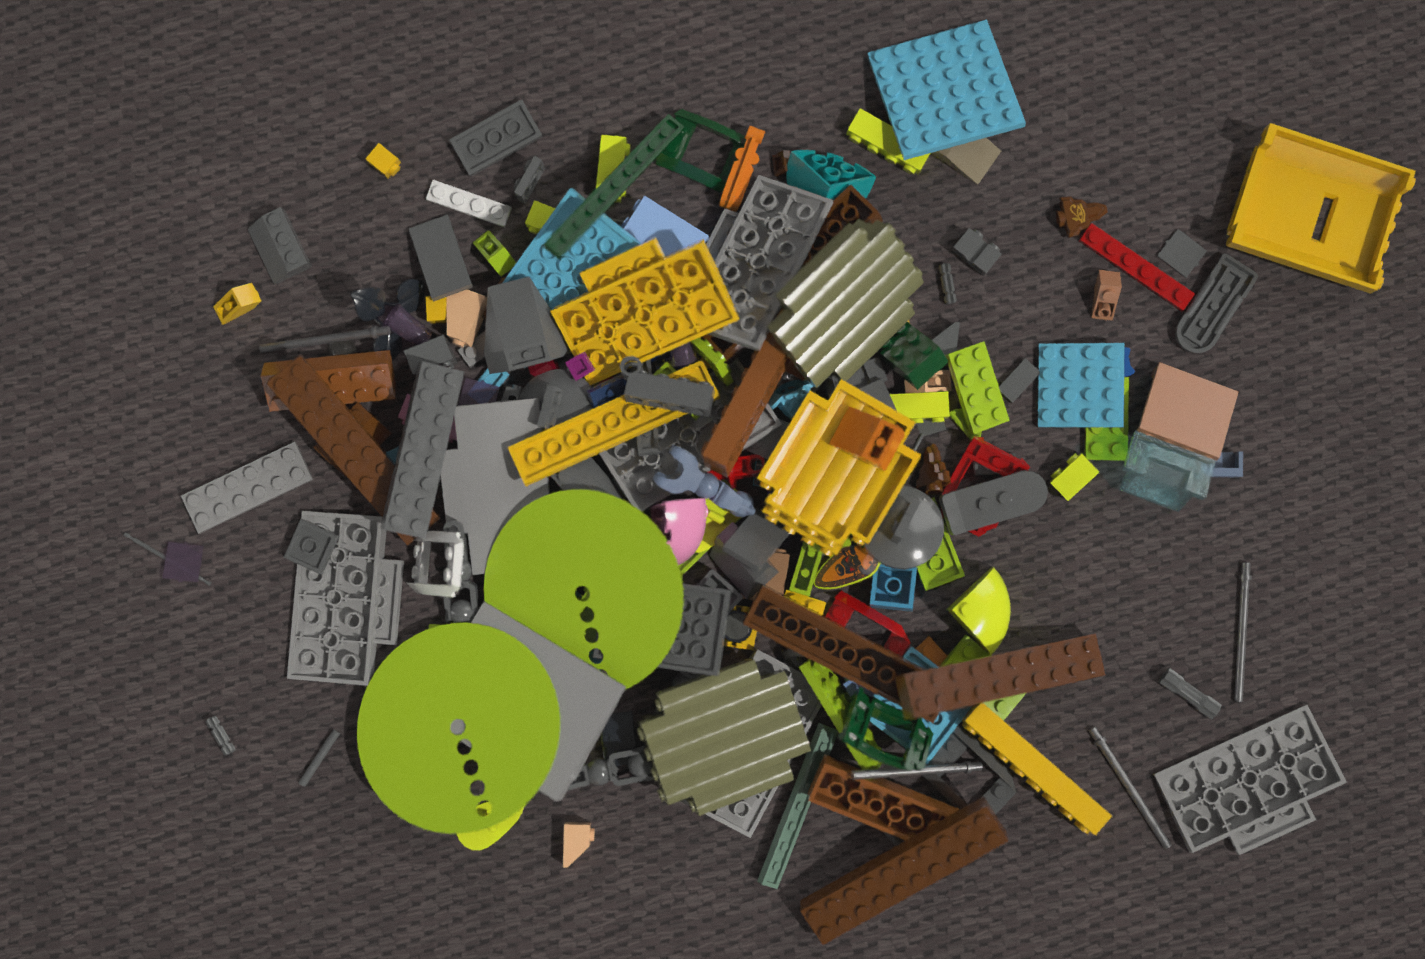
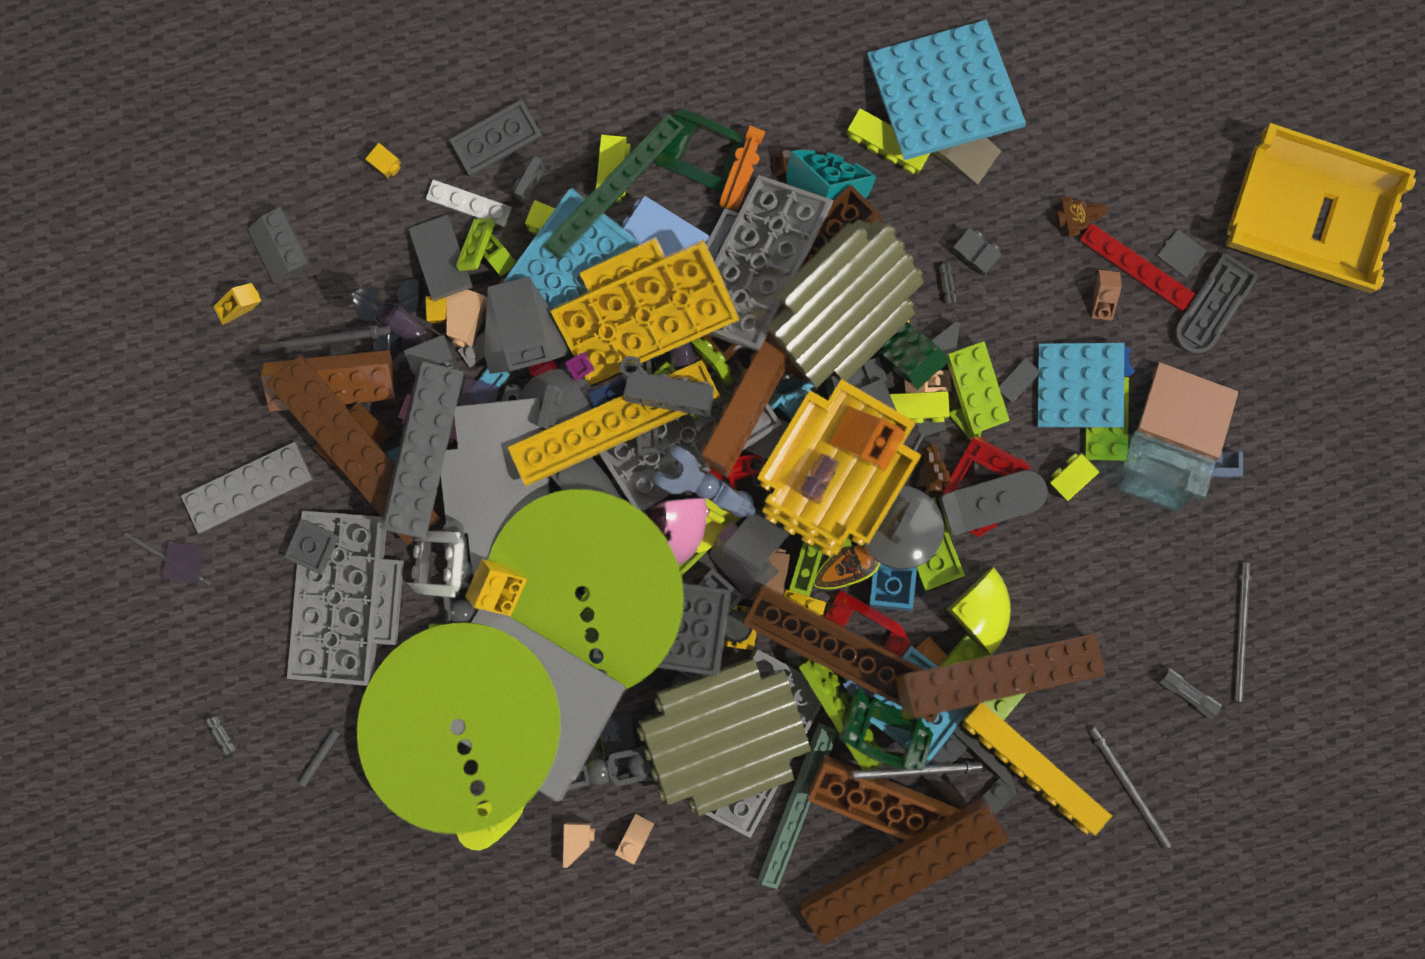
(475, 244): none -> lime plate
(495, 588): none -> yellow slope
(634, 839): none -> light nougat slope
(818, 479): none -> plant
(1251, 784): light grey slope -> none

